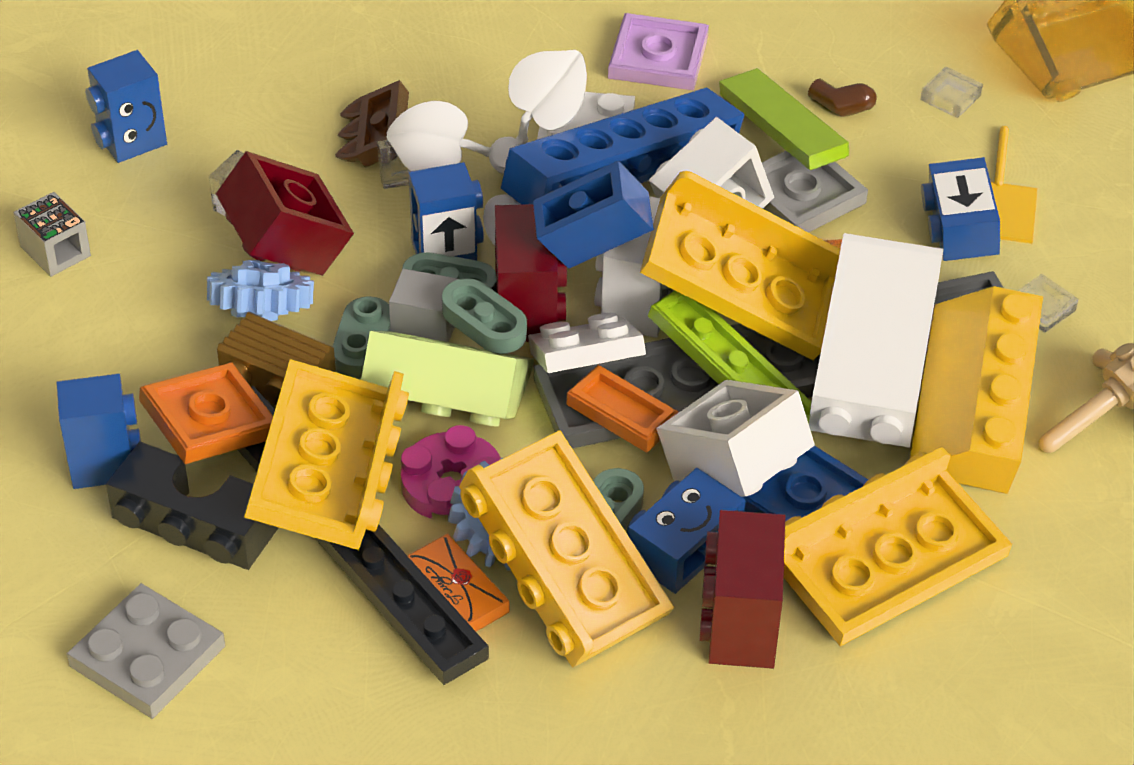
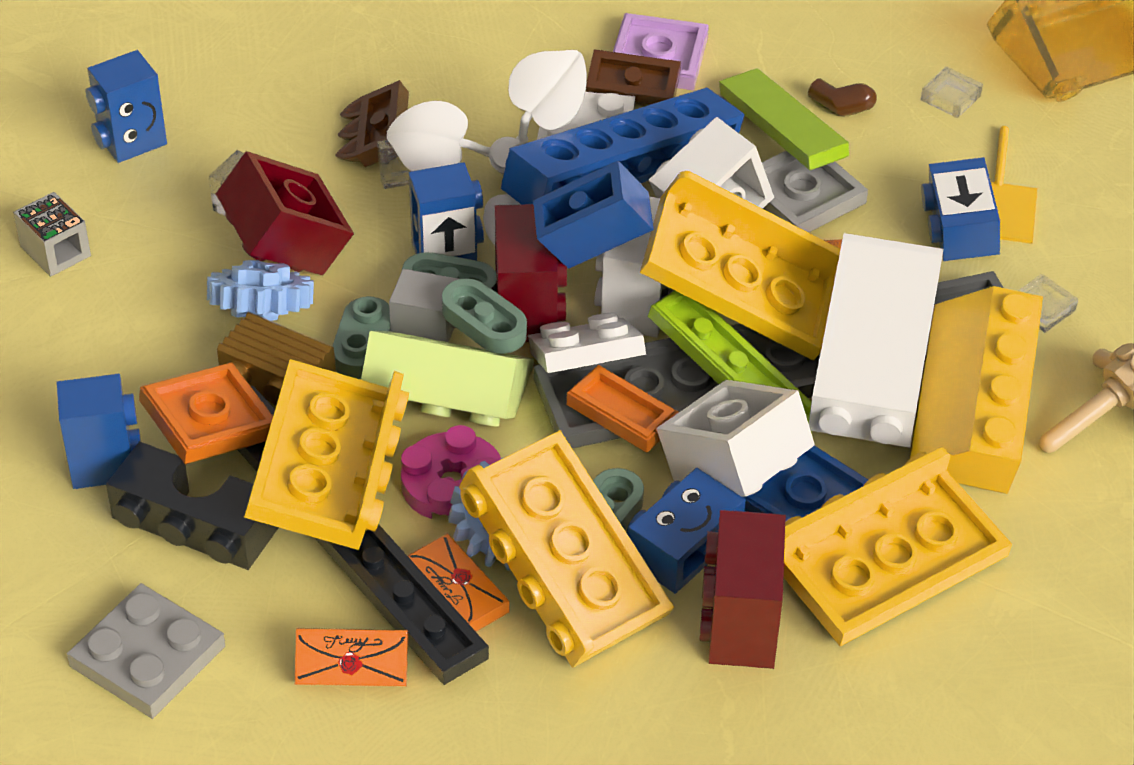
(351, 657): none -> orange tile
(633, 75): none -> reddish brown plate

